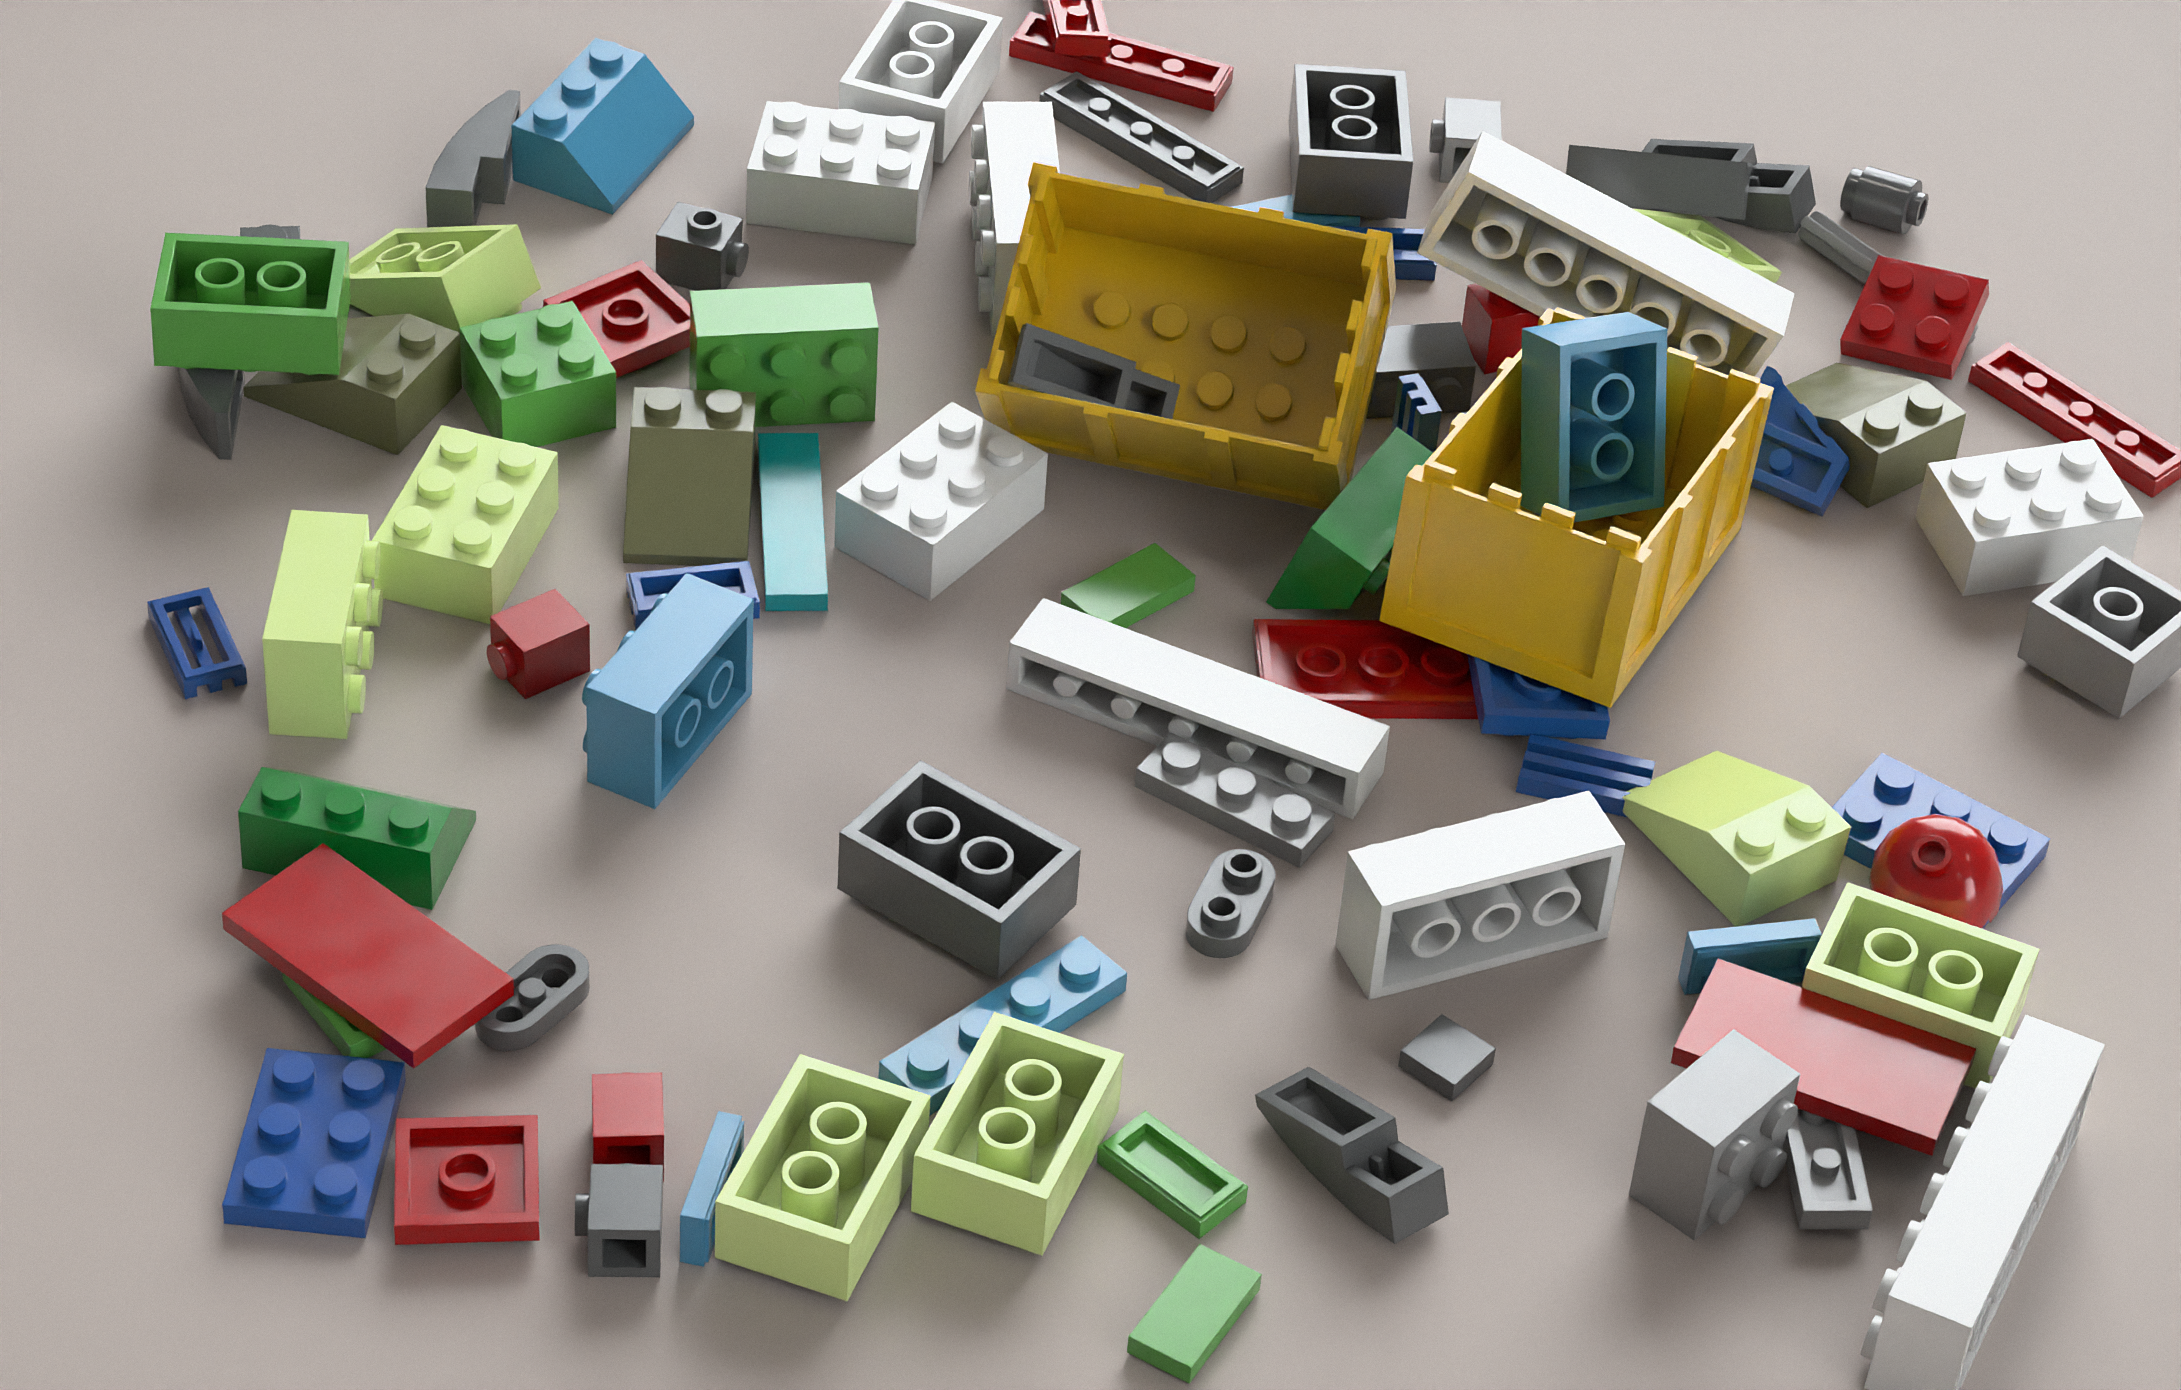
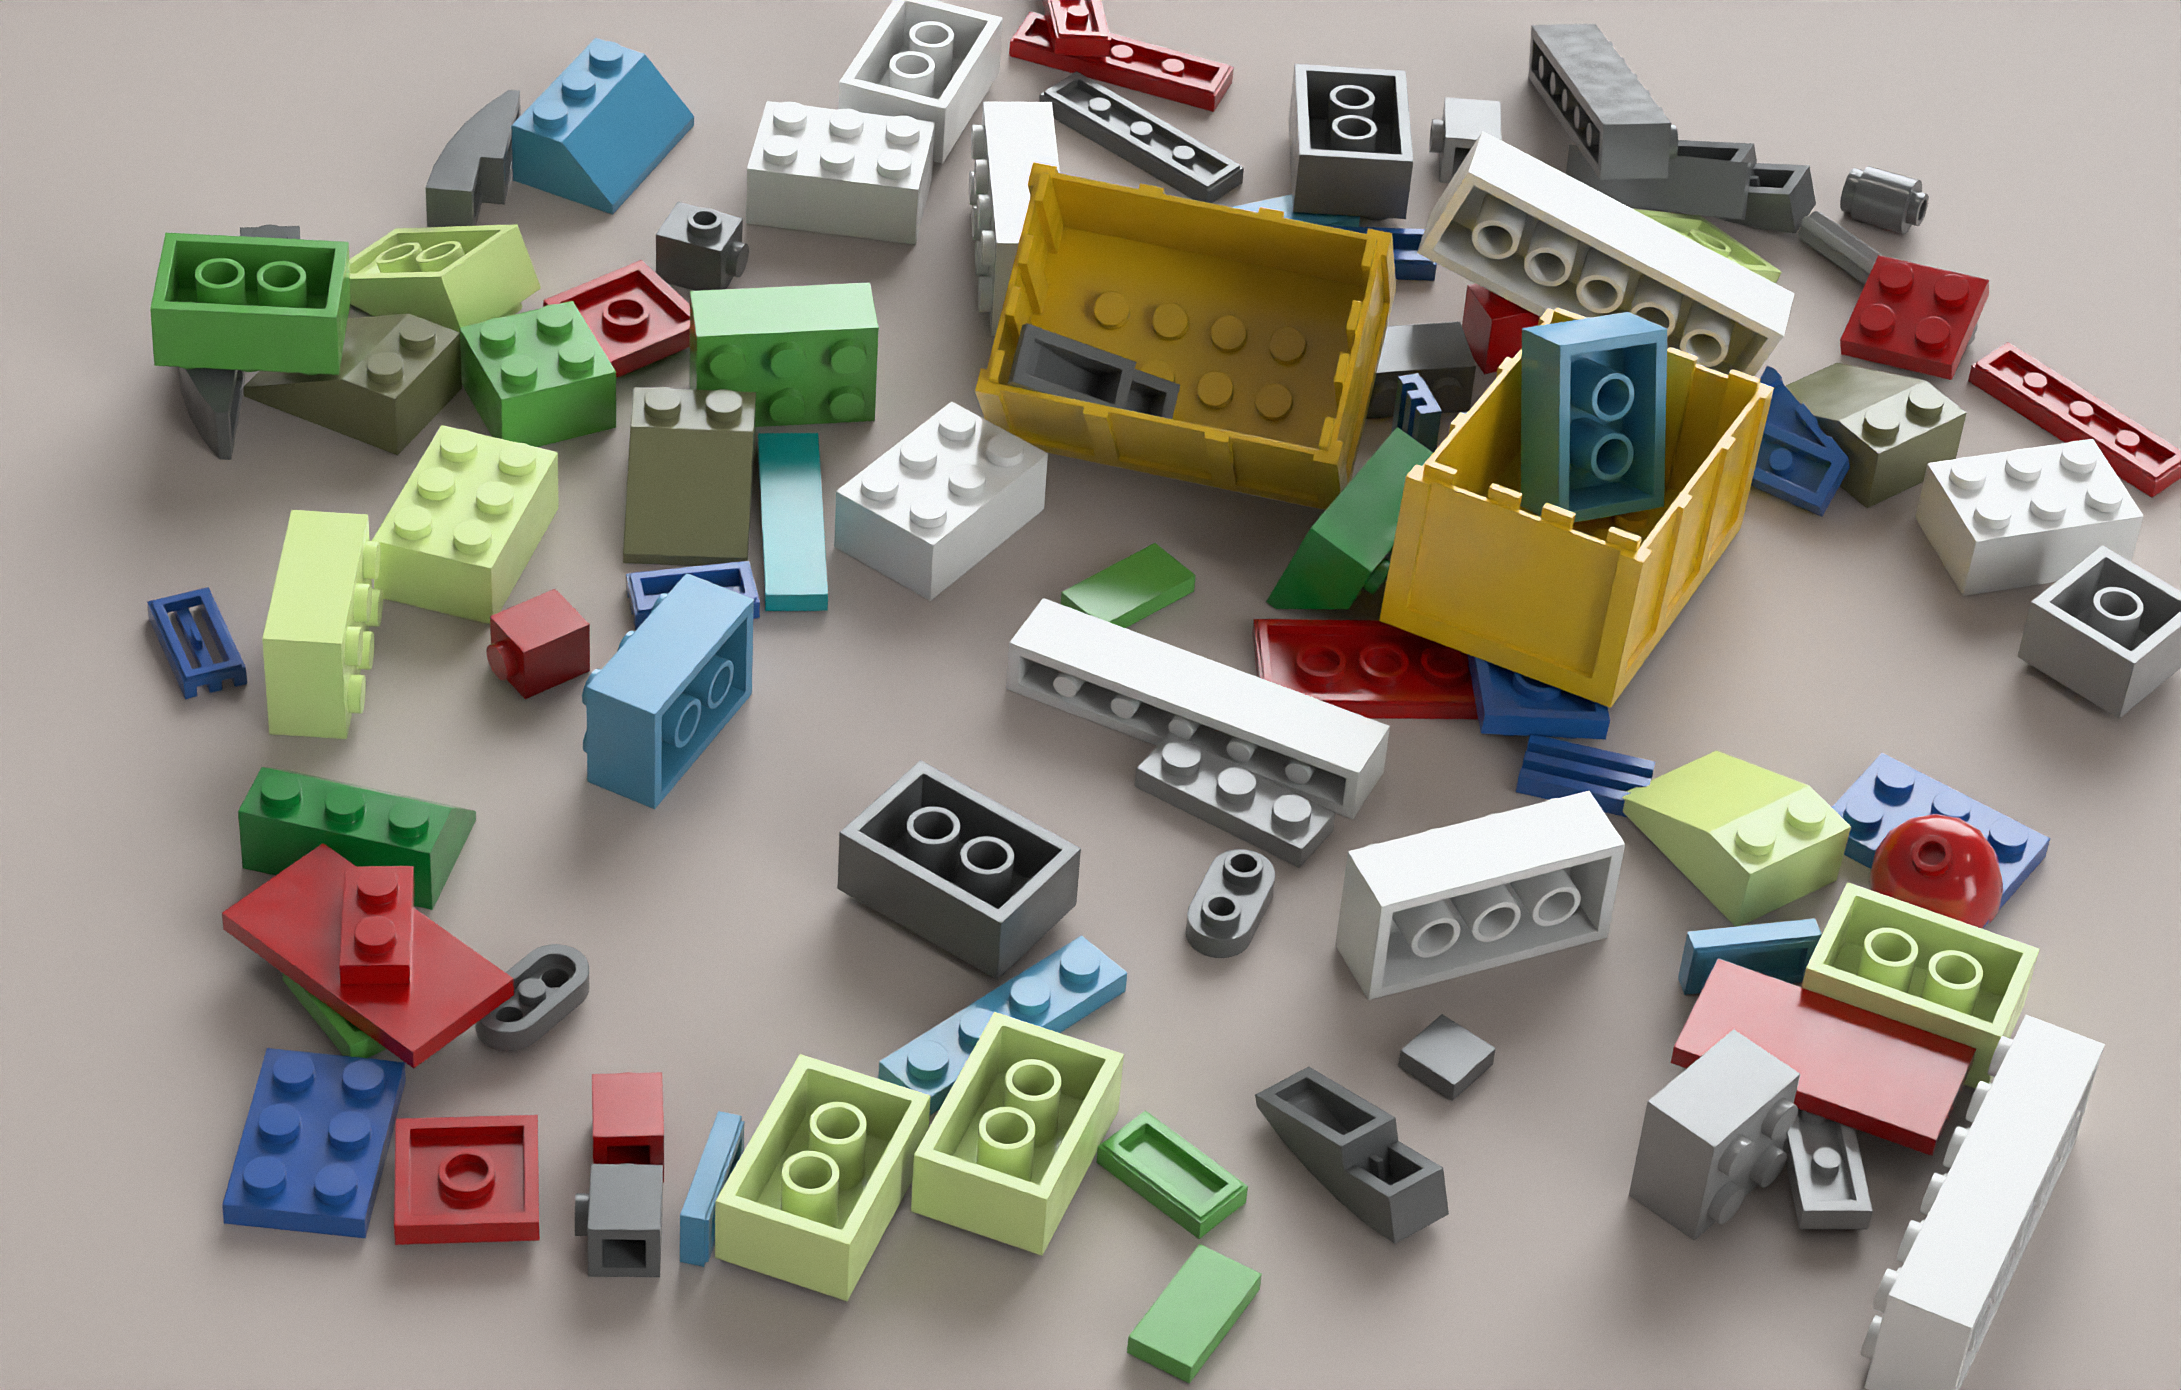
(377, 925): none -> red plate
(1601, 102): none -> dark grey brick

